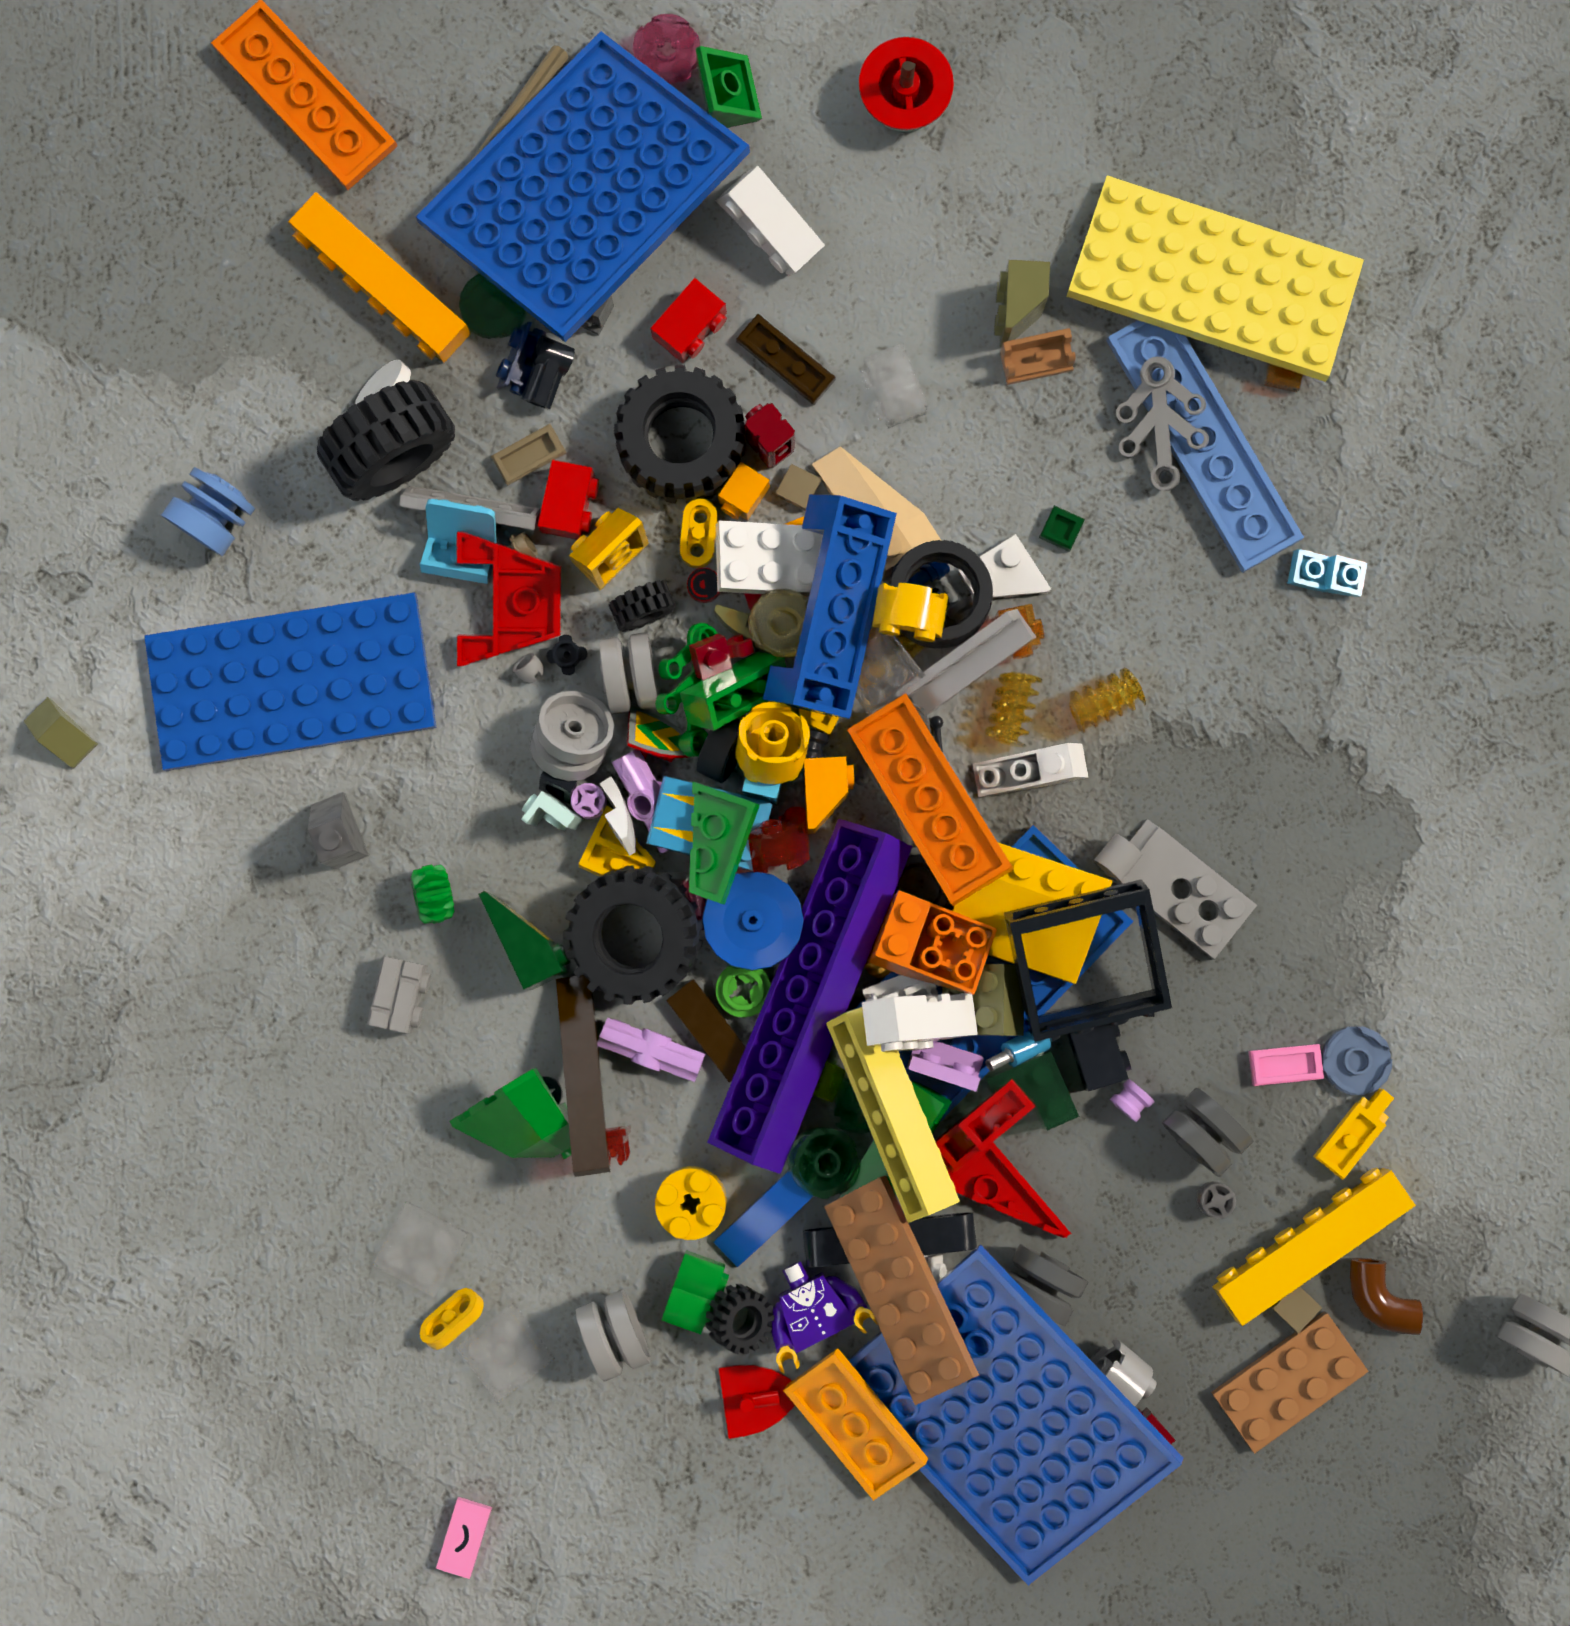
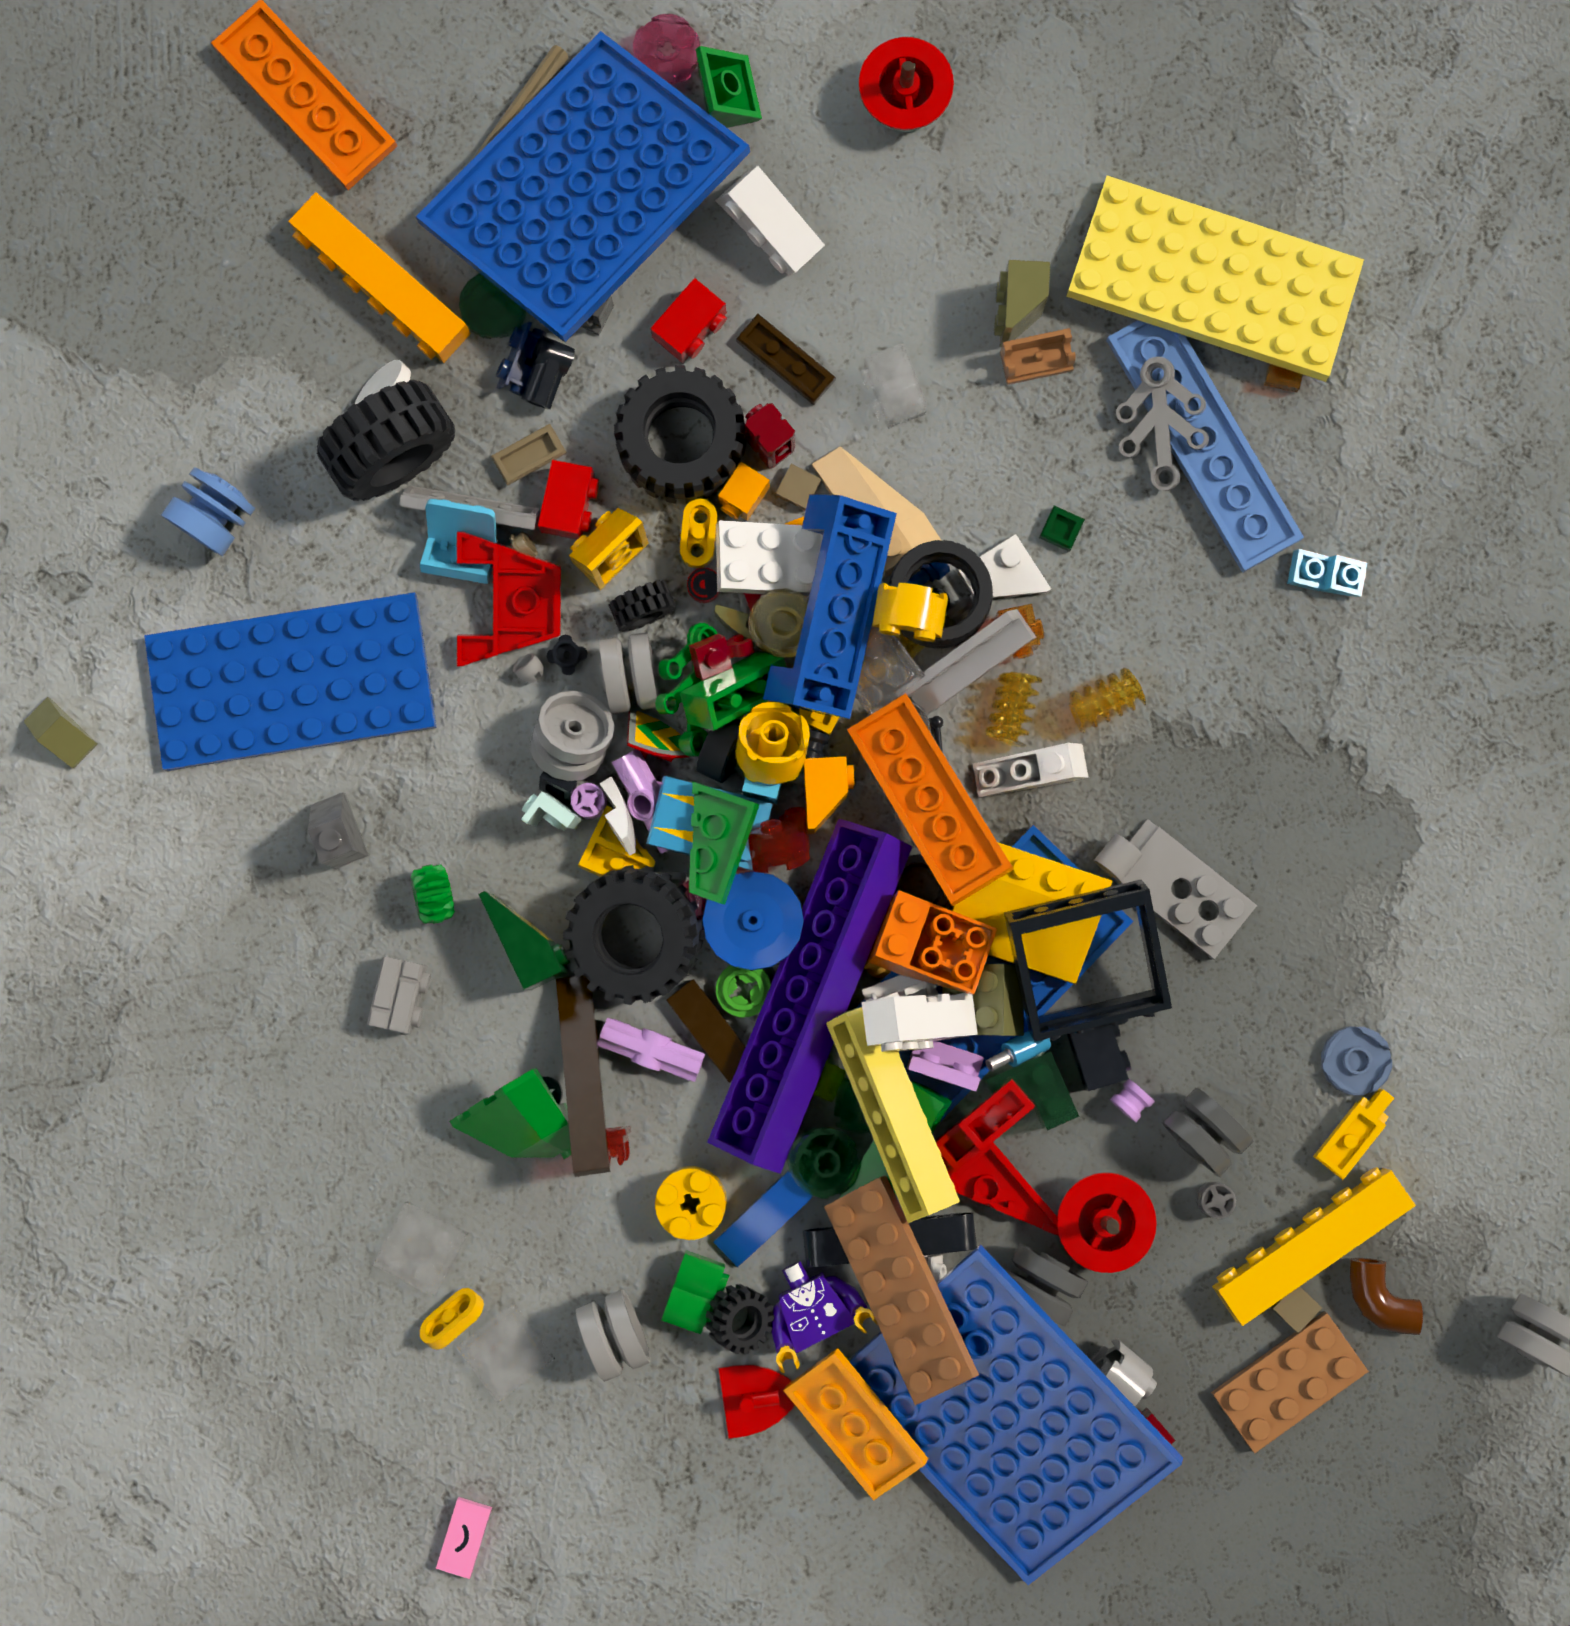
(1106, 1222): none -> red piece
(1286, 1065): bright pink tile -> none

